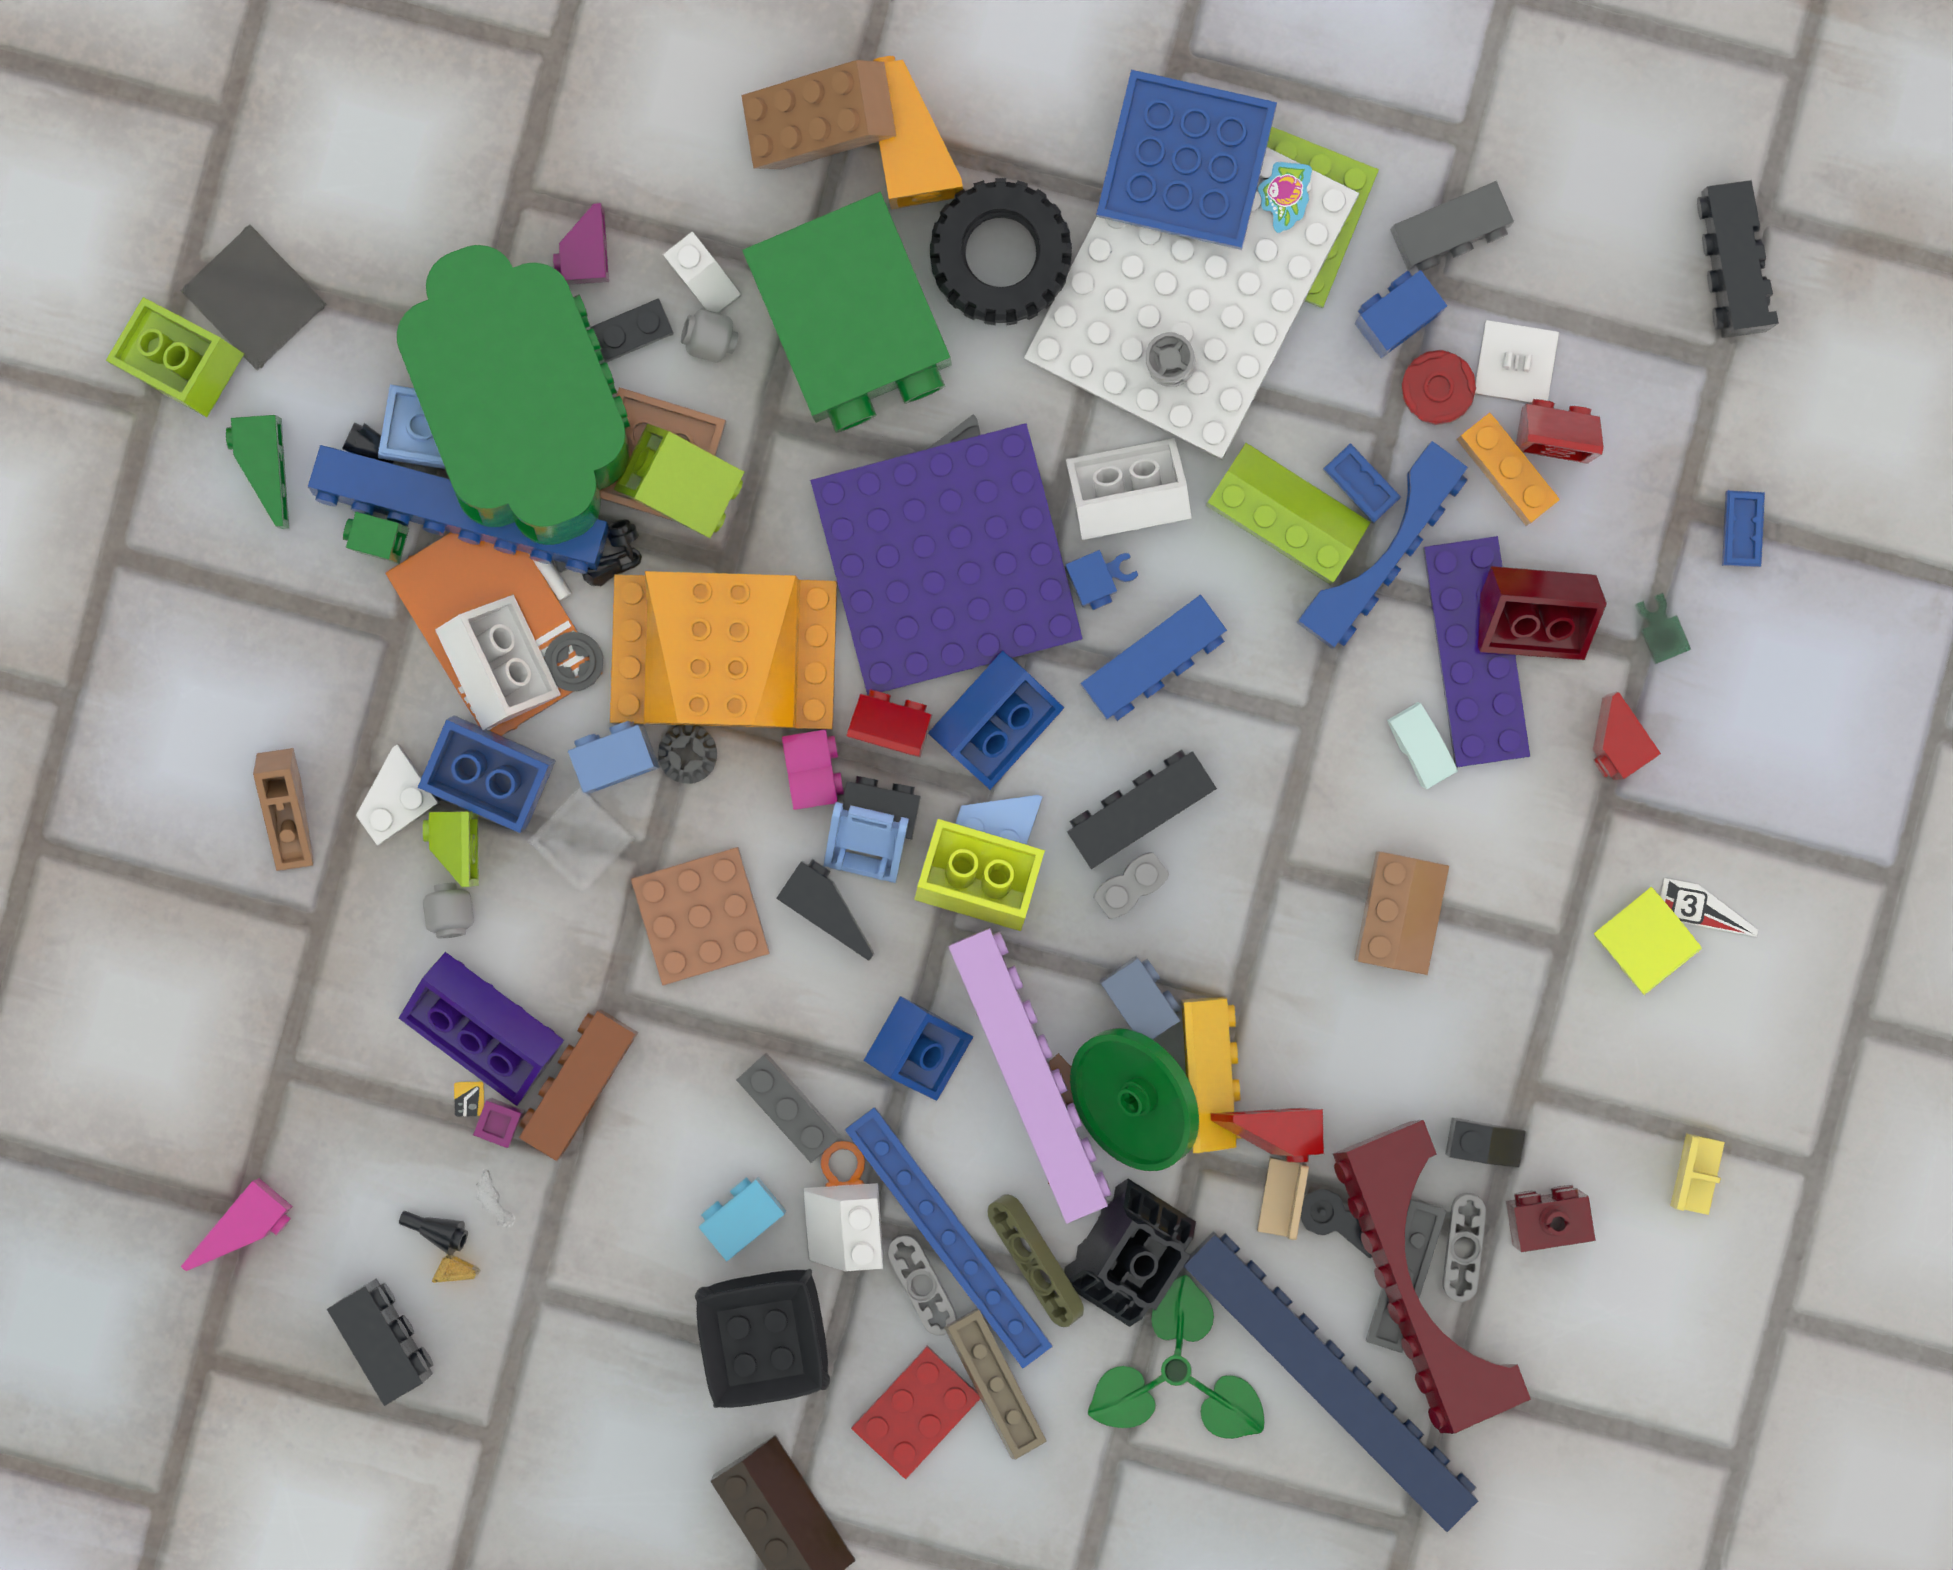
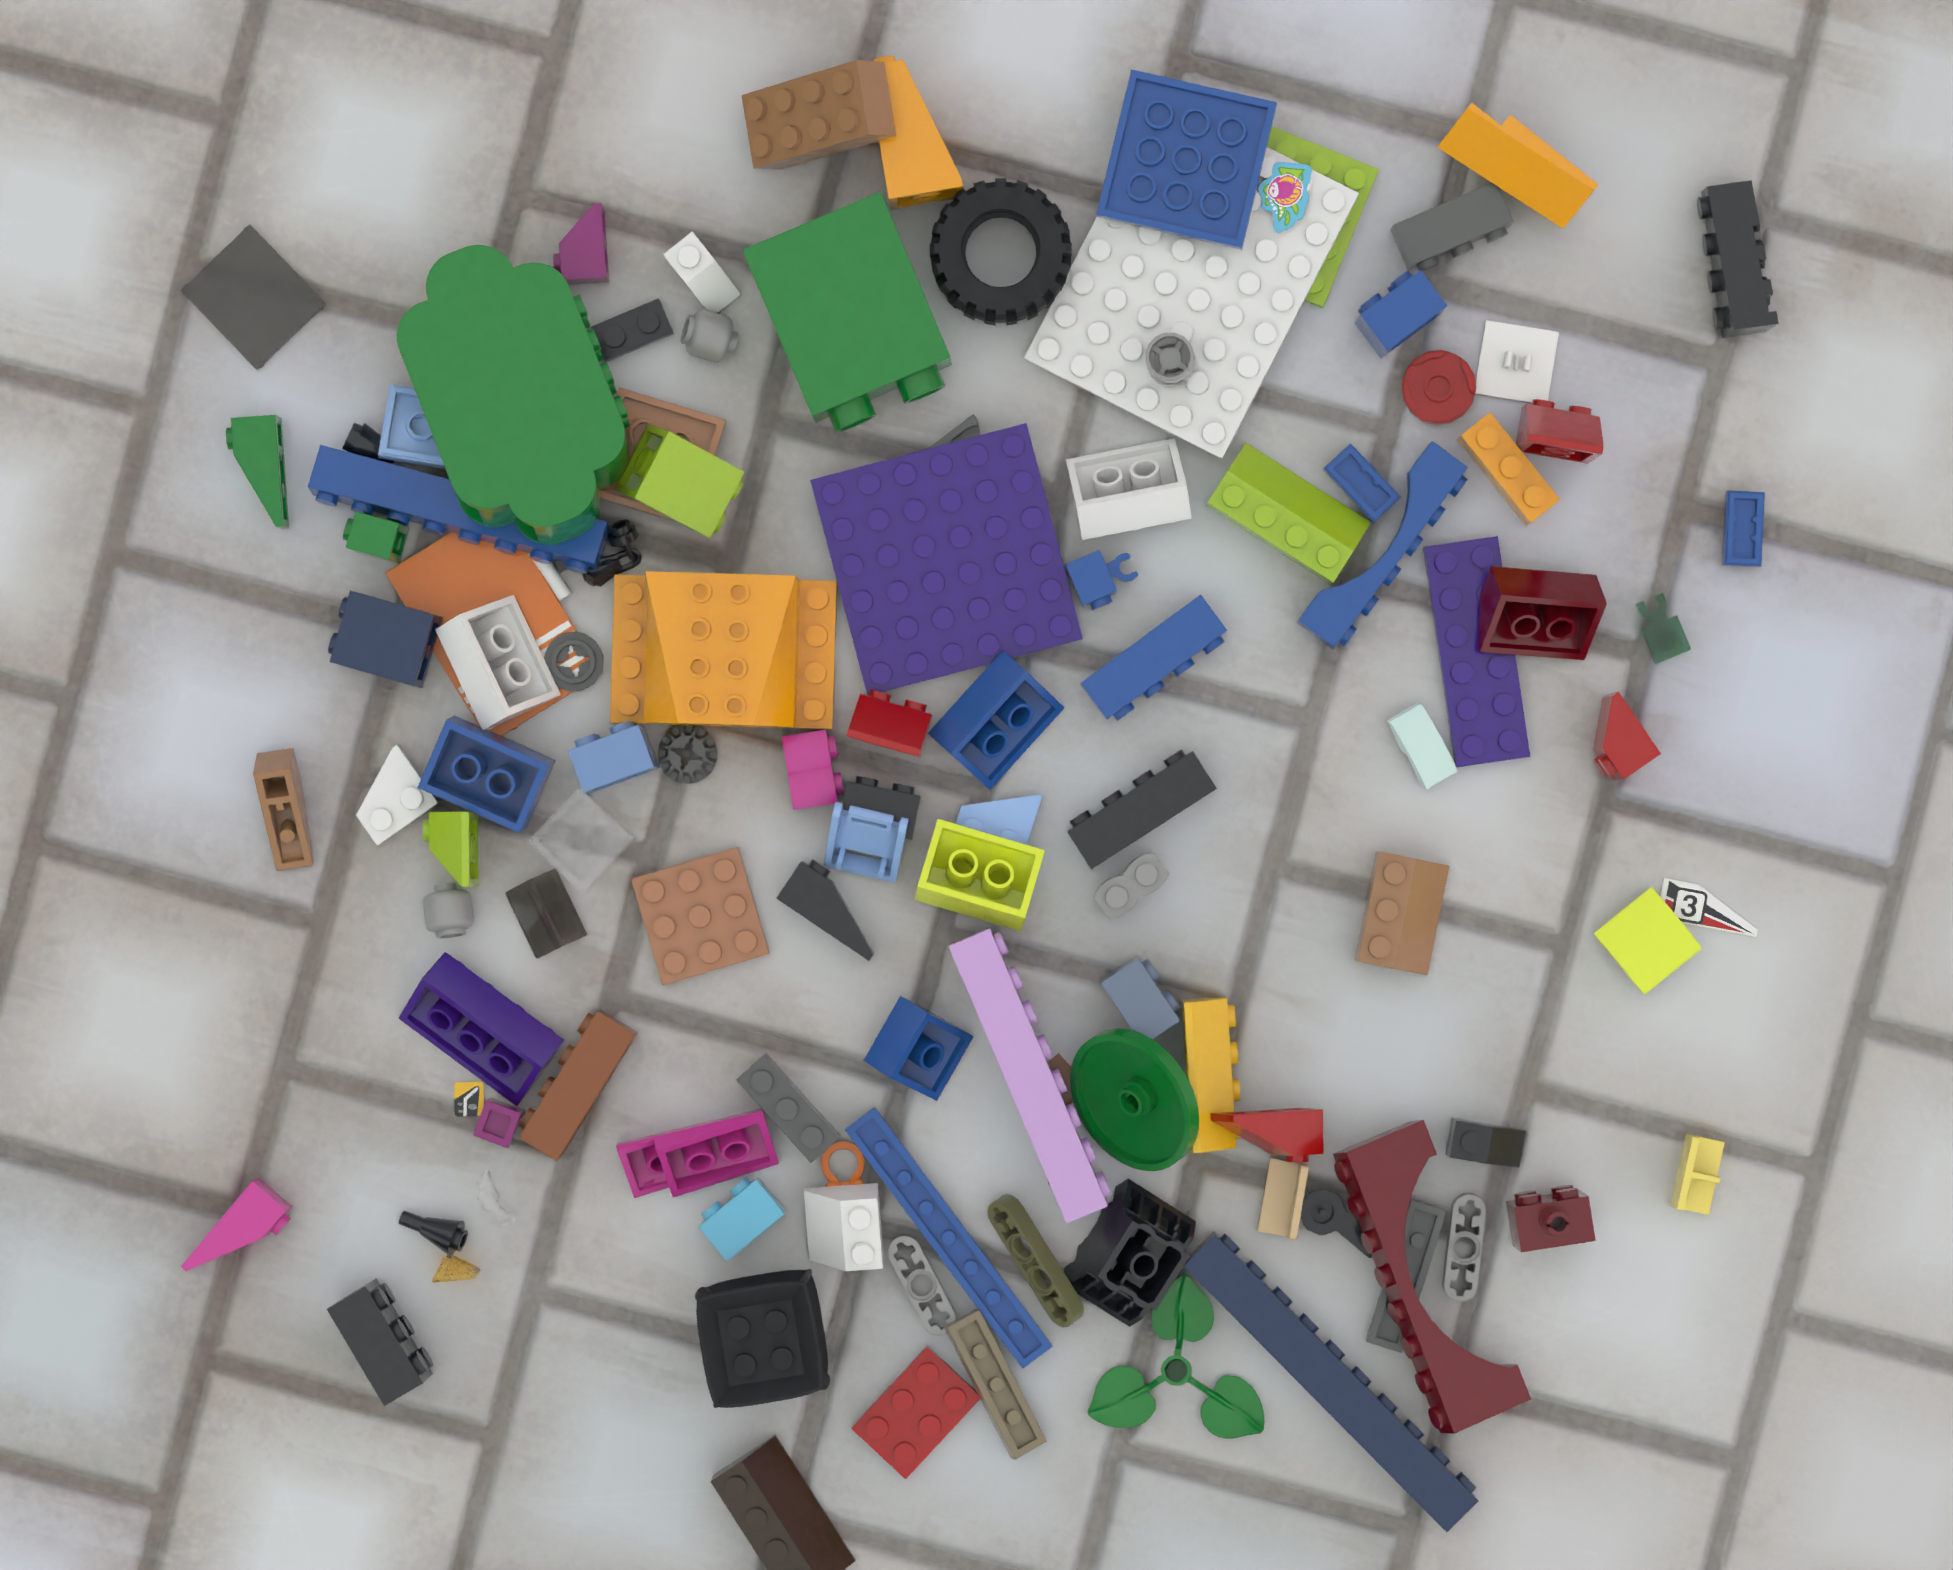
(175, 356): lime slope -> none
(384, 639): none -> dark blue panel
(546, 913): none -> clear smoke panel
(698, 1154): none -> dark pink slope
(1519, 164): none -> light orange slope

